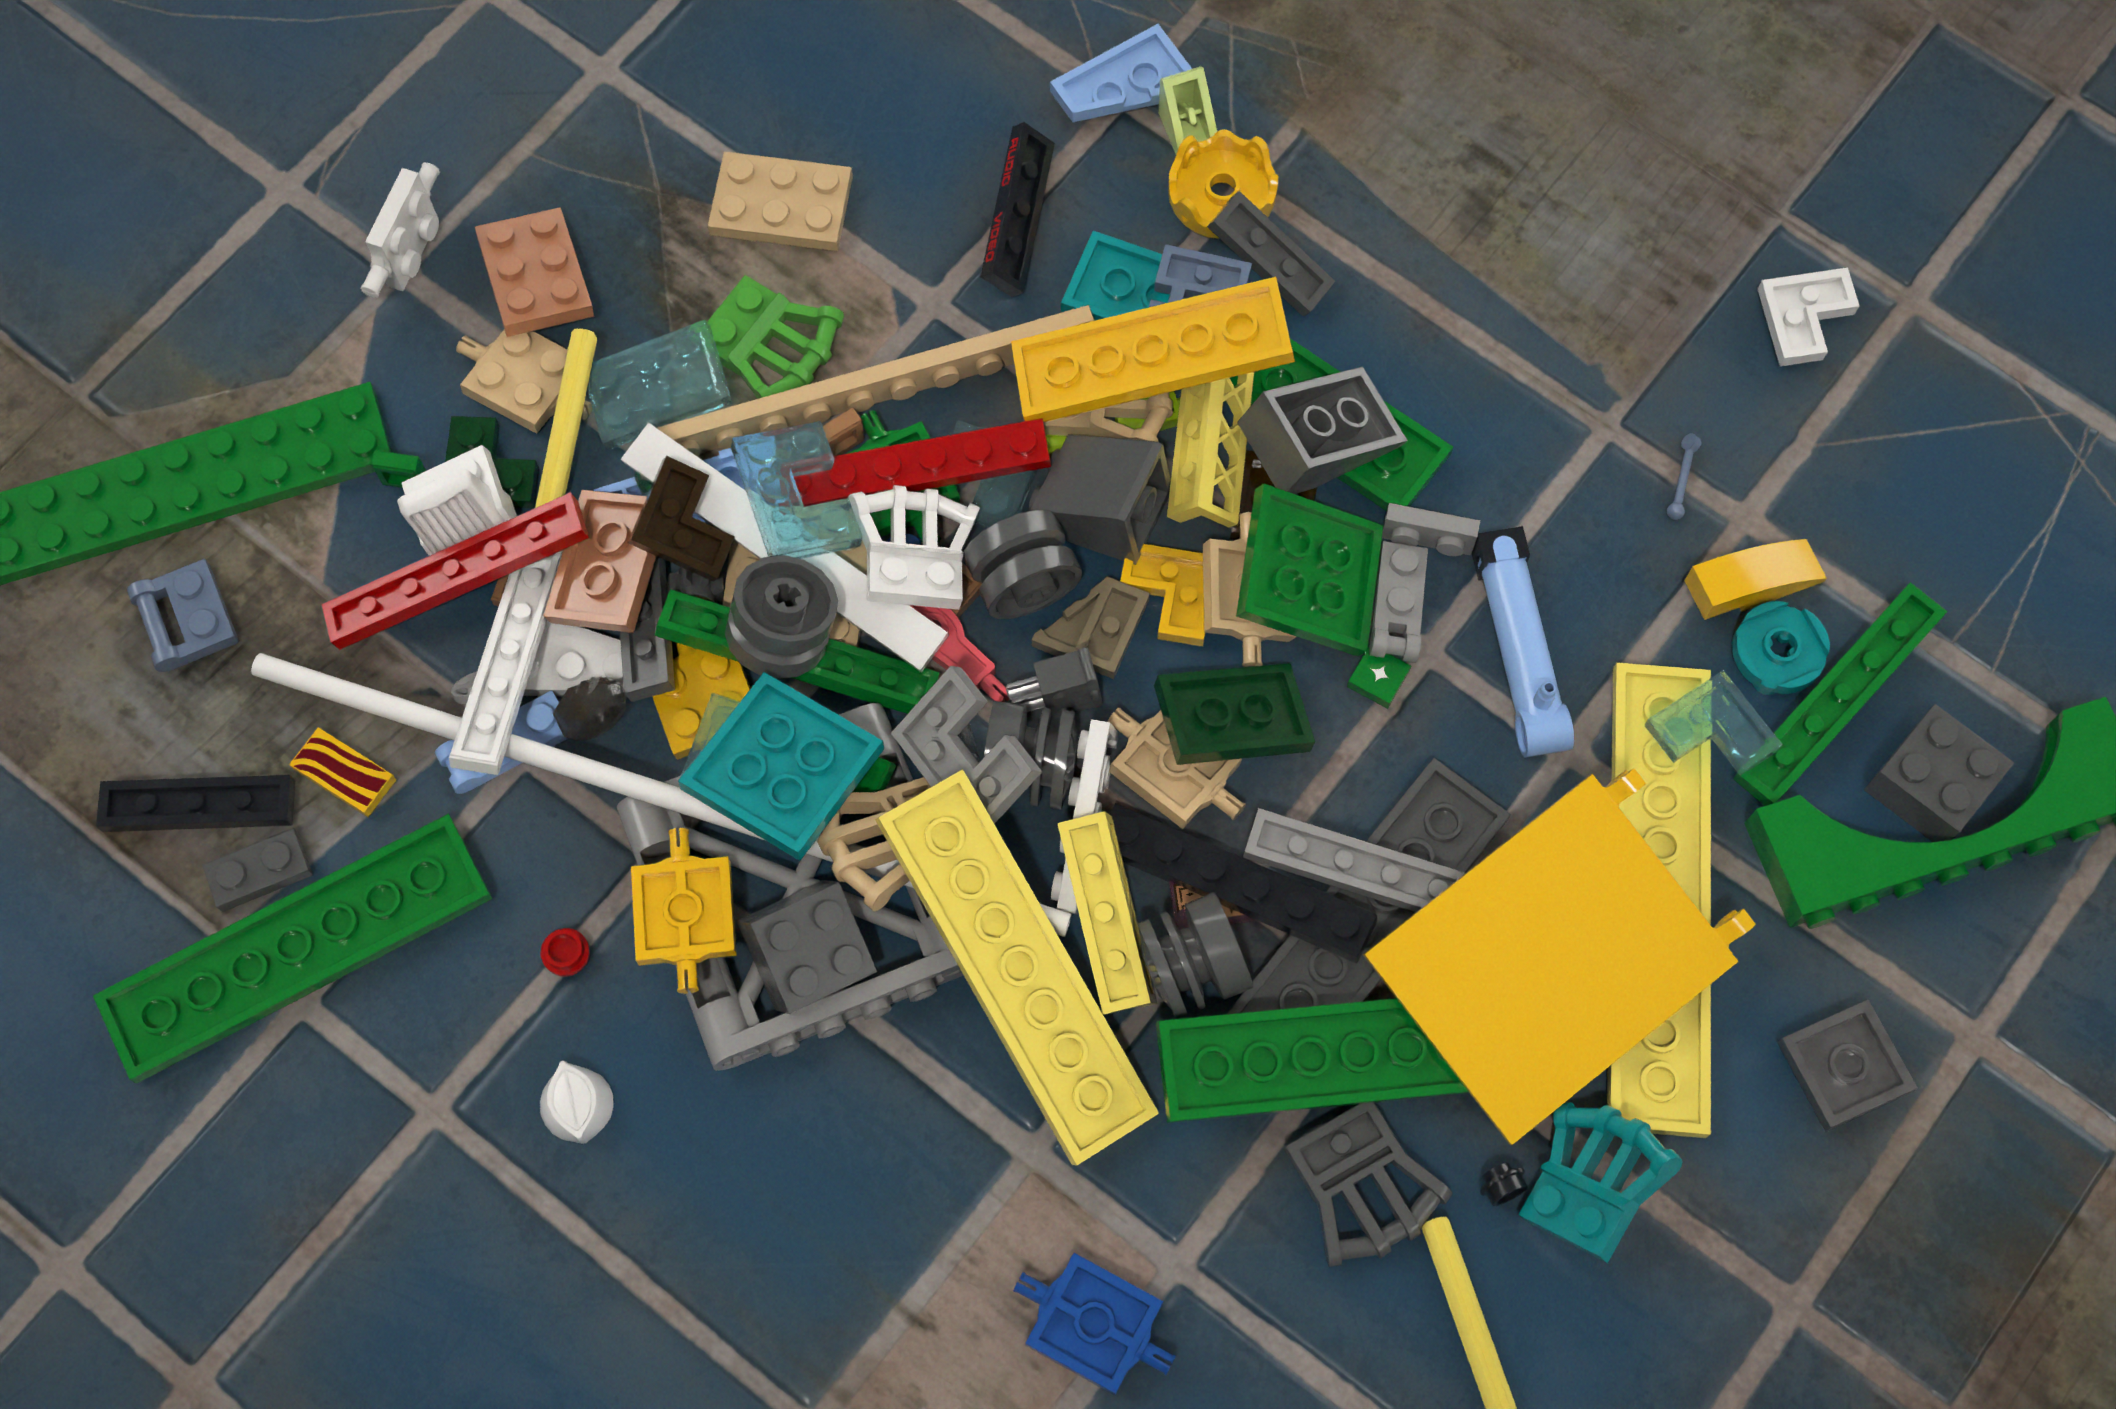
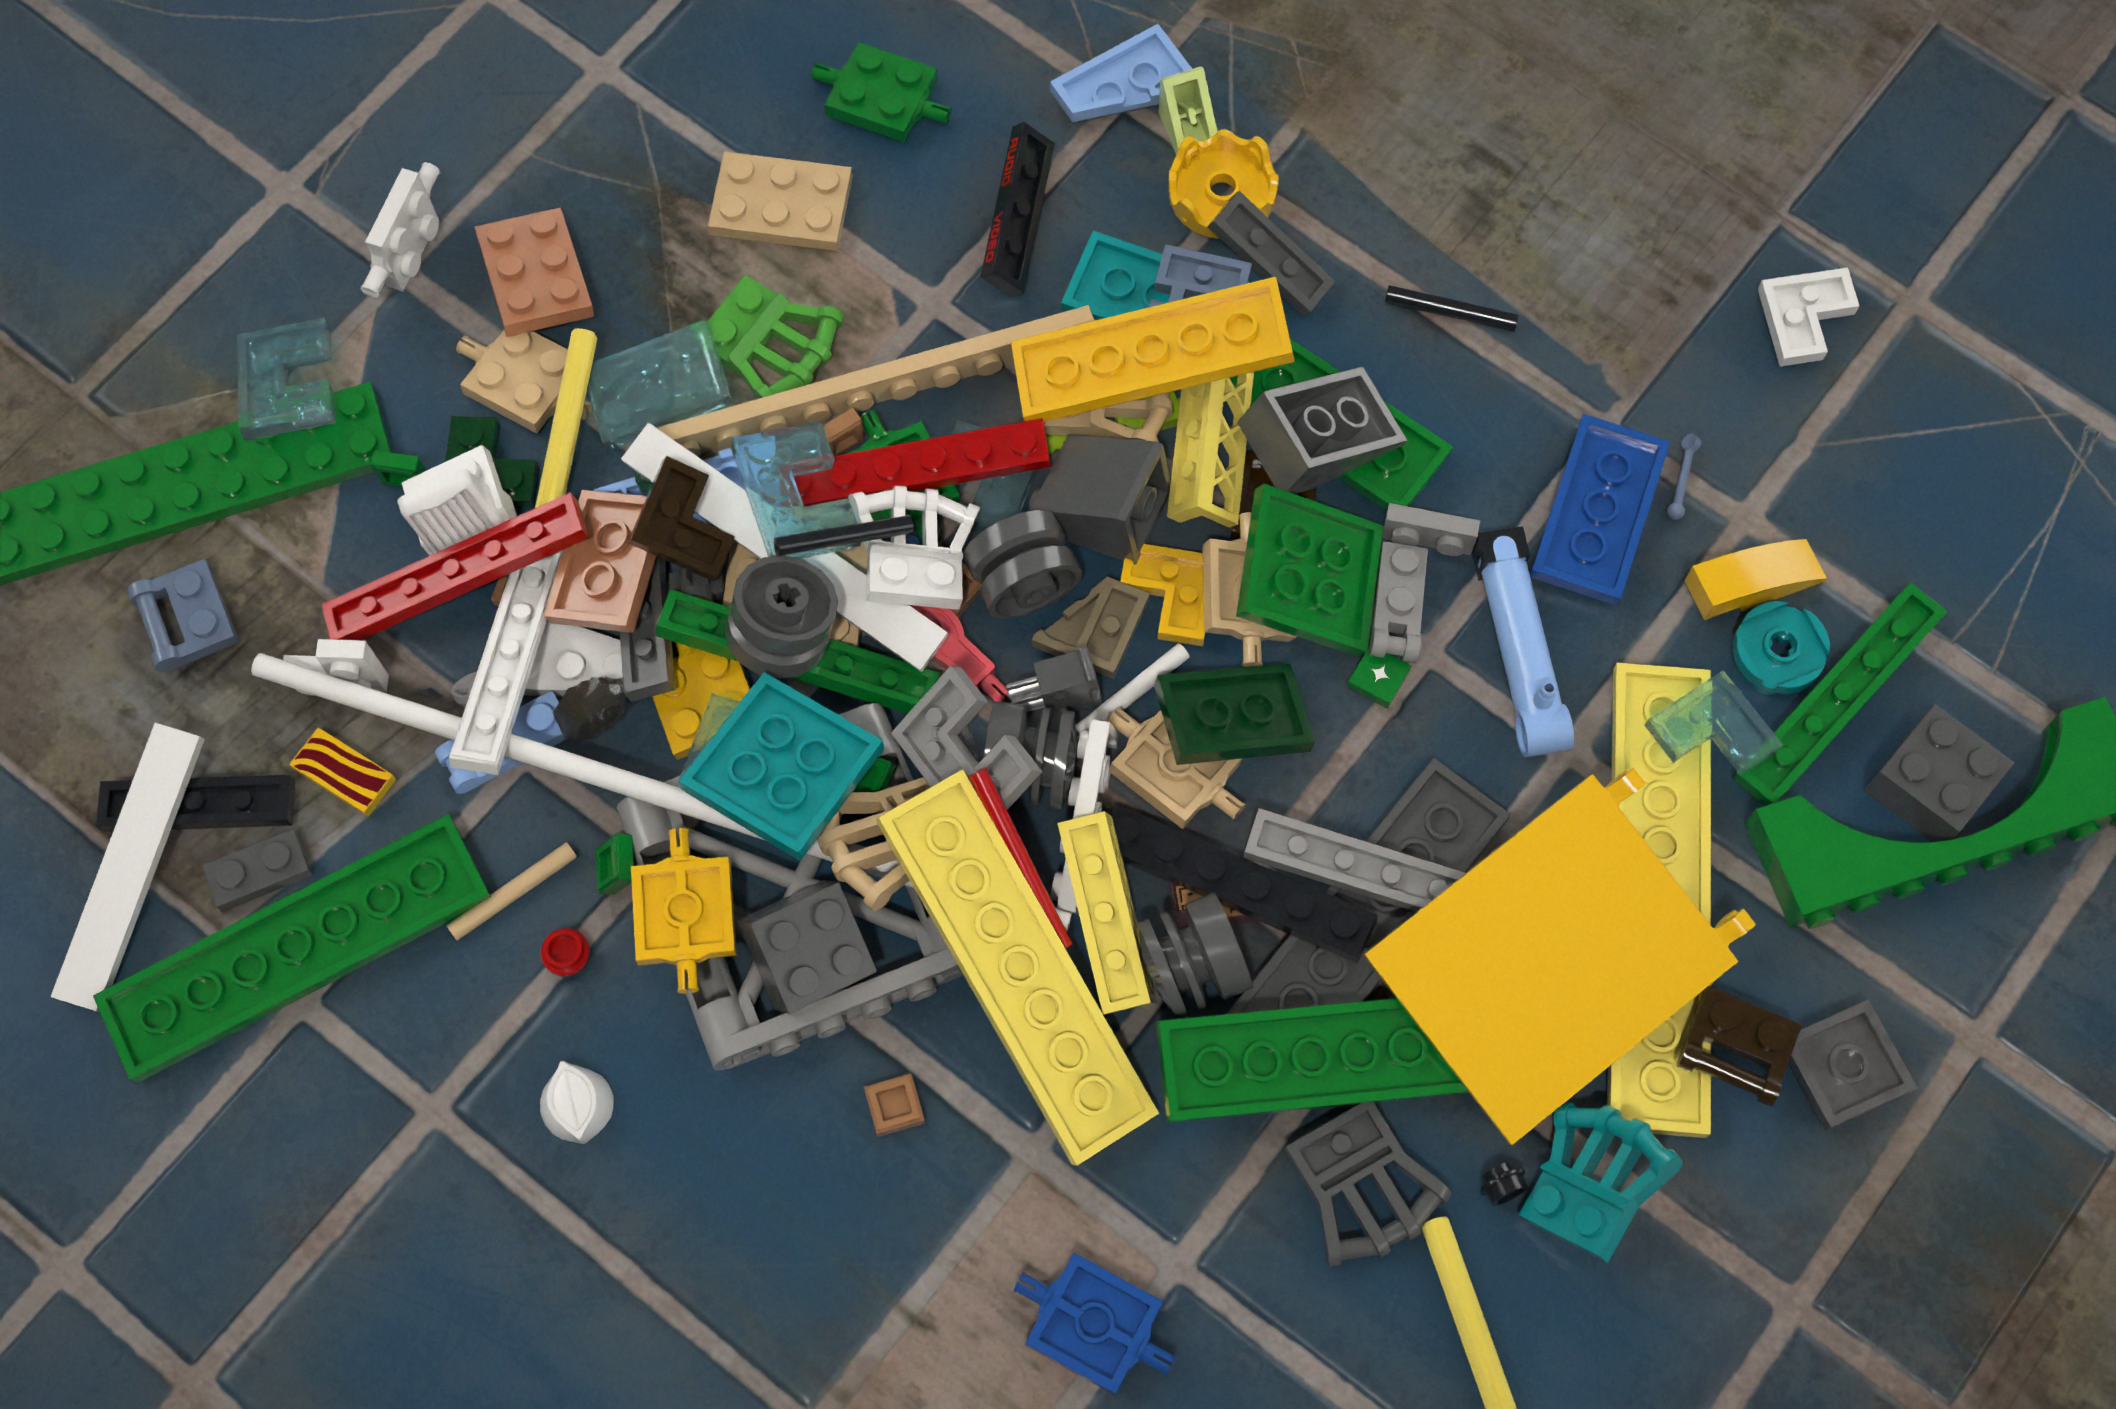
(128, 866): none -> white tile
(263, 363): none -> clear light blue plate
(345, 660): none -> white plate
(511, 891): none -> tan piece
(614, 864): none -> green tile
(843, 535): none -> black piece
(881, 92): none -> green plate
(894, 1105): none -> medium nougat tile
(998, 813): none -> red bar
(1136, 687): none -> white piece
(1451, 308): none -> black piece
(1600, 509): none -> blue plate
(1744, 1032): none -> dark brown plate

